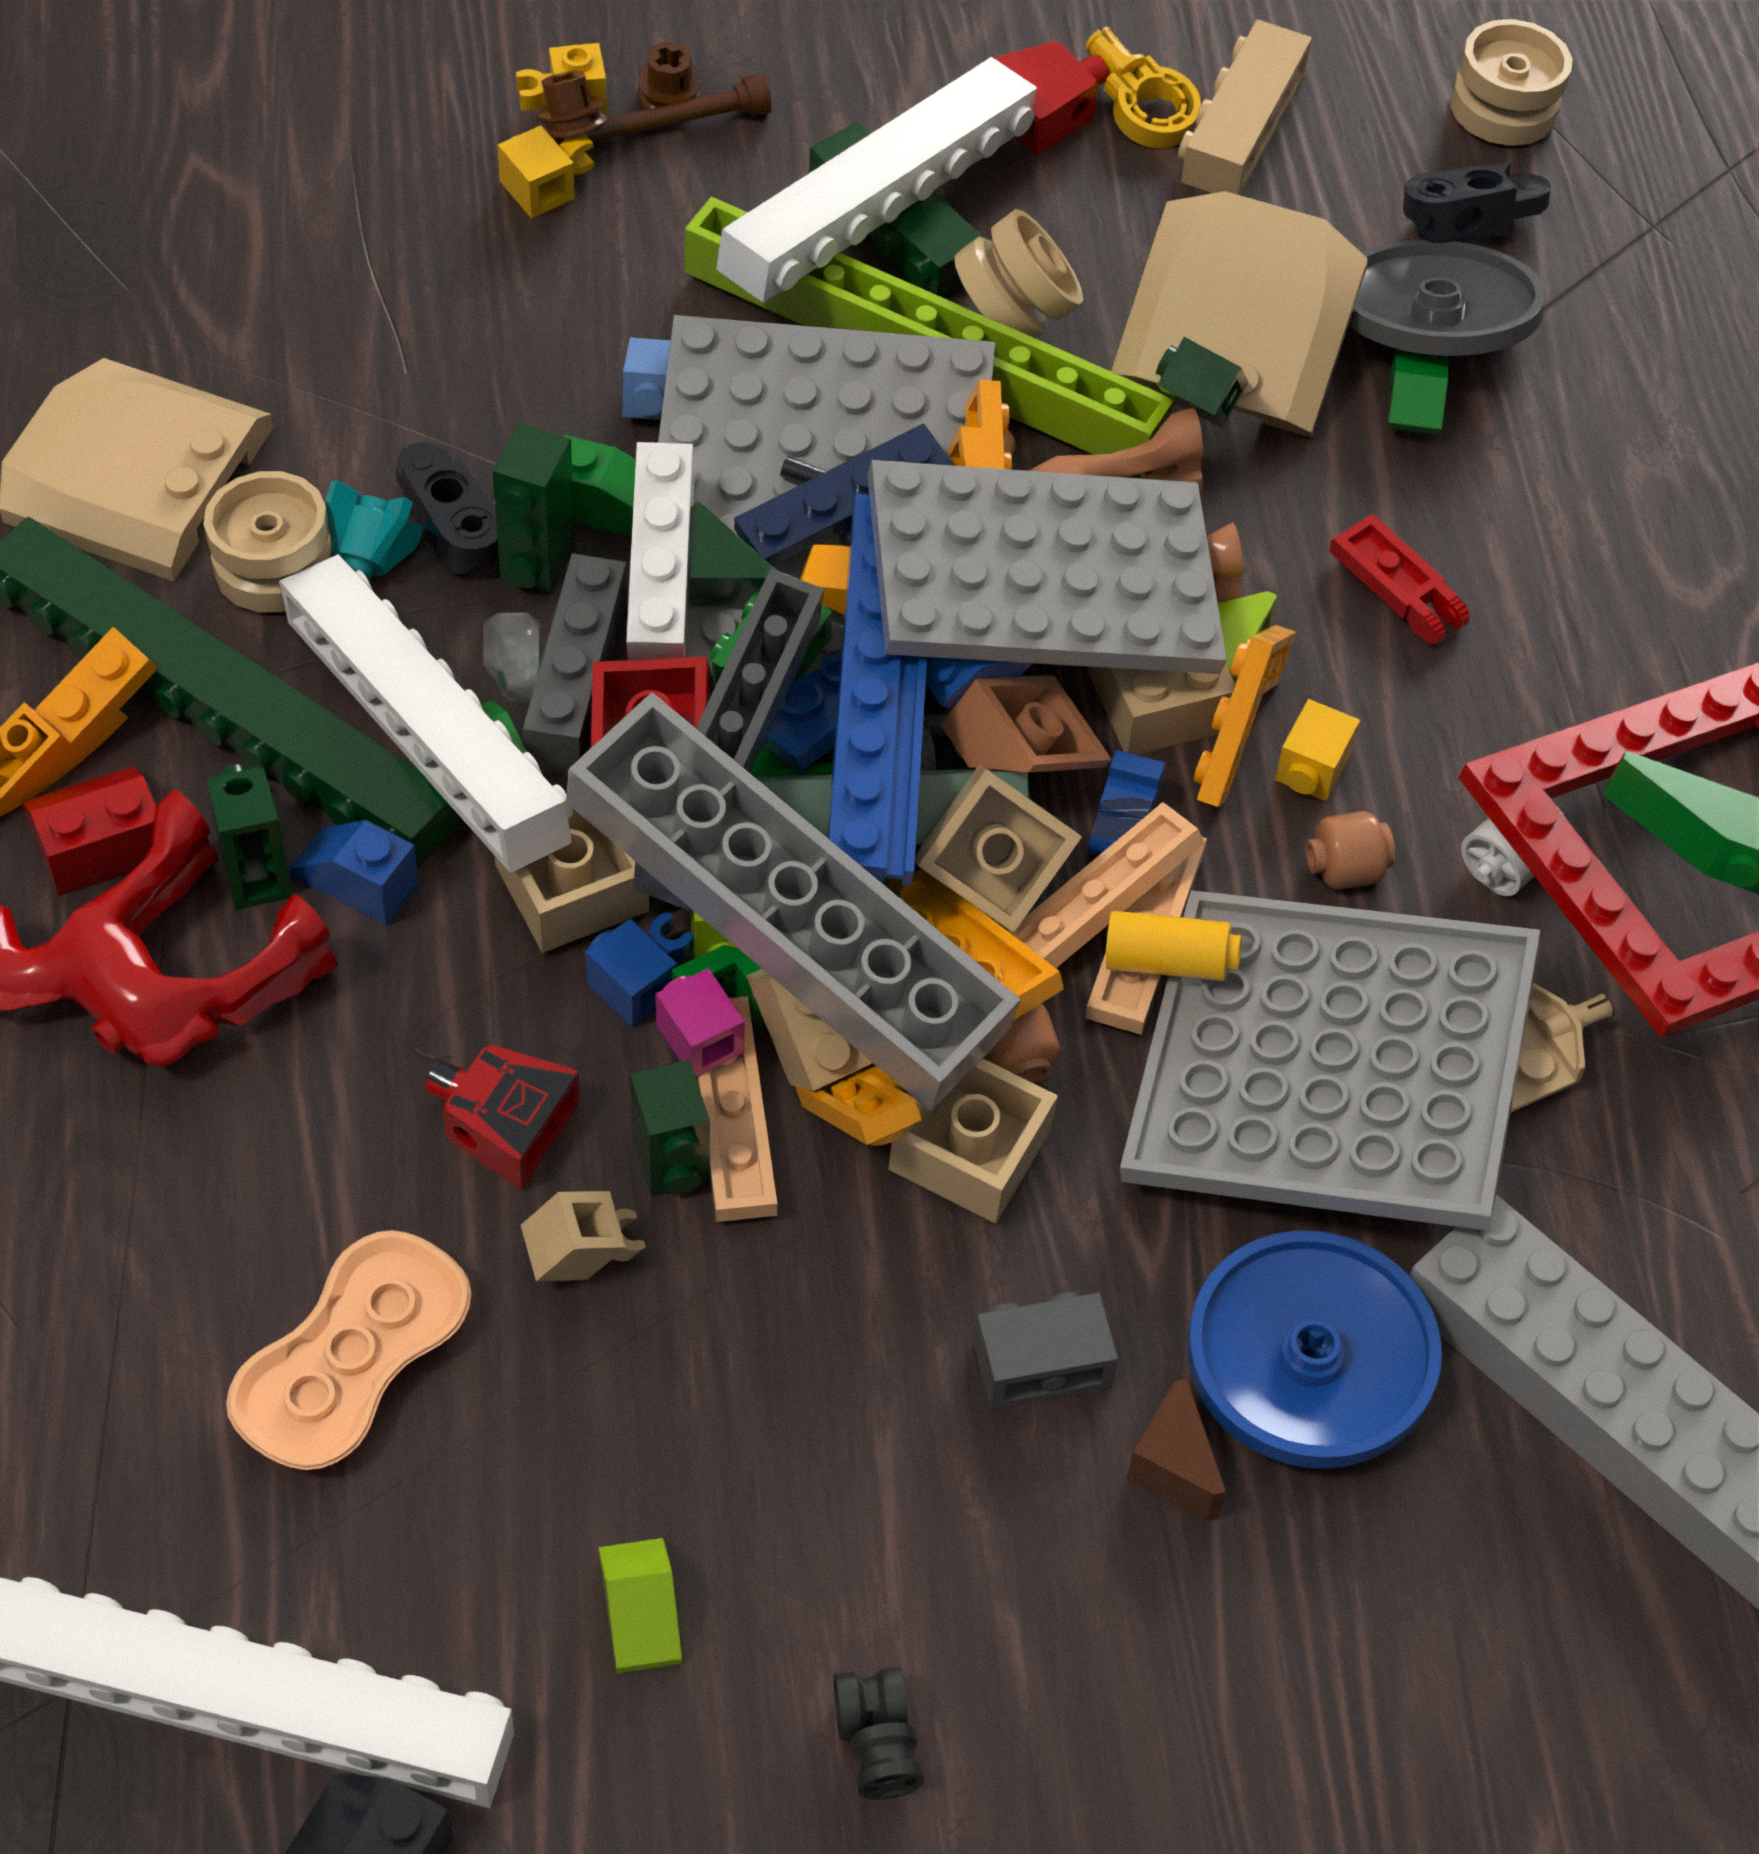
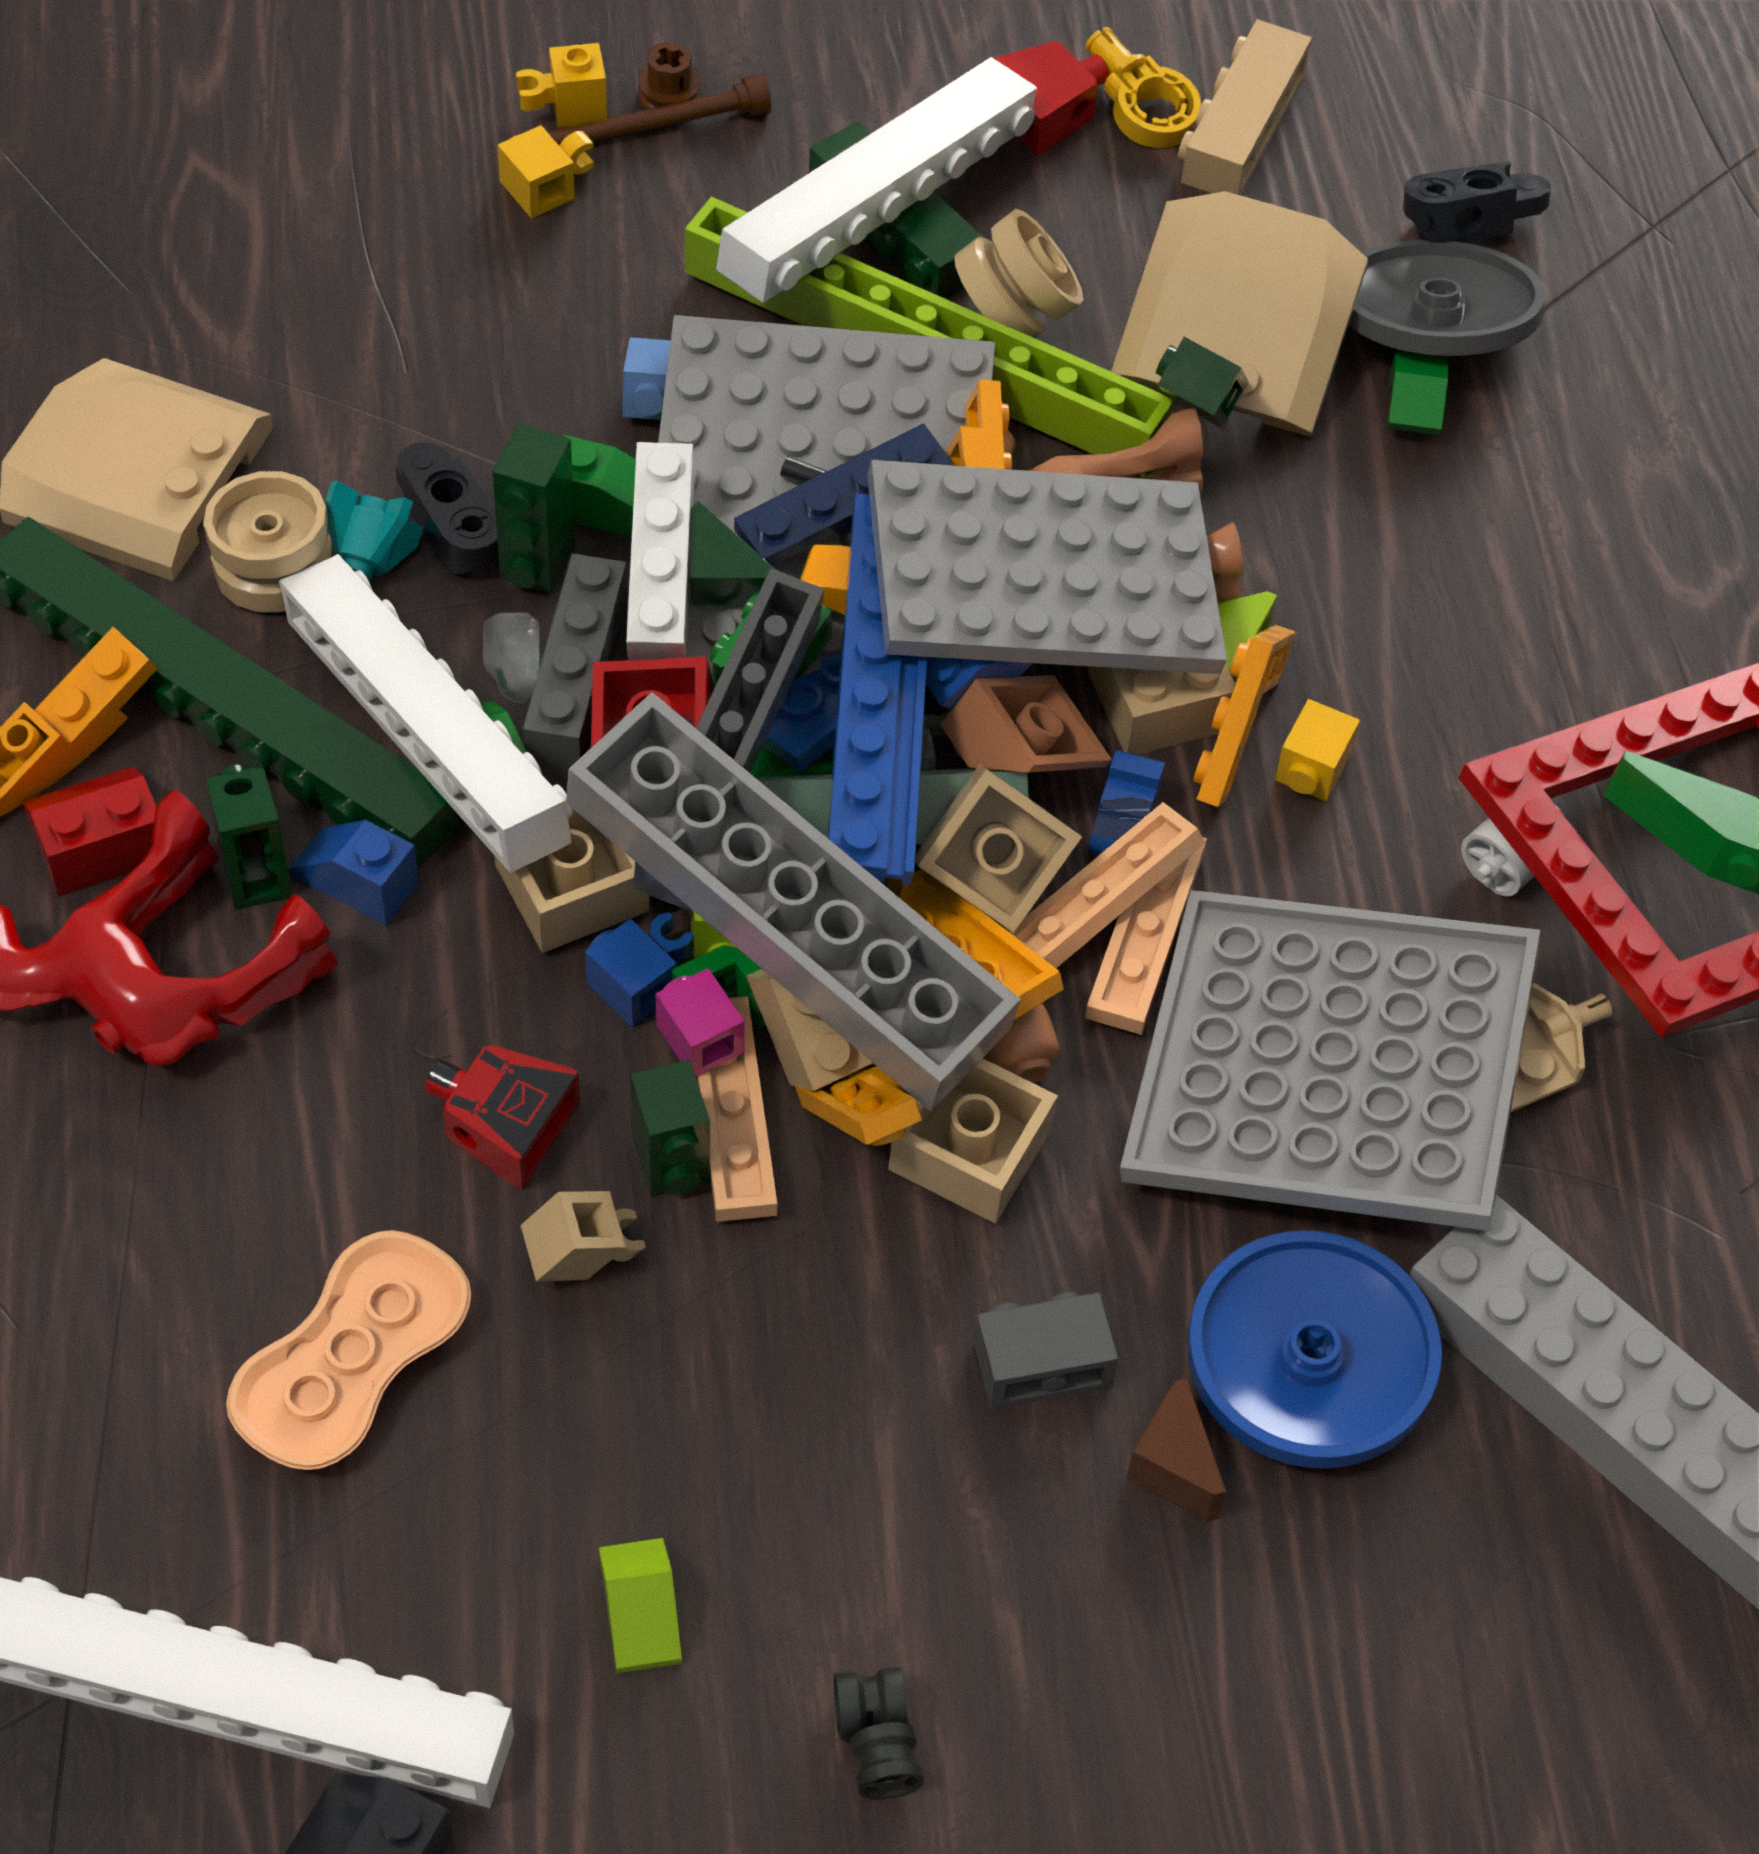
(570, 105): reddish brown piece -> none
(1171, 946): yellow brick -> none
(1350, 850): nougat head -> none
(1400, 578): red hinge -> none
(1510, 82): tan wheel -> none

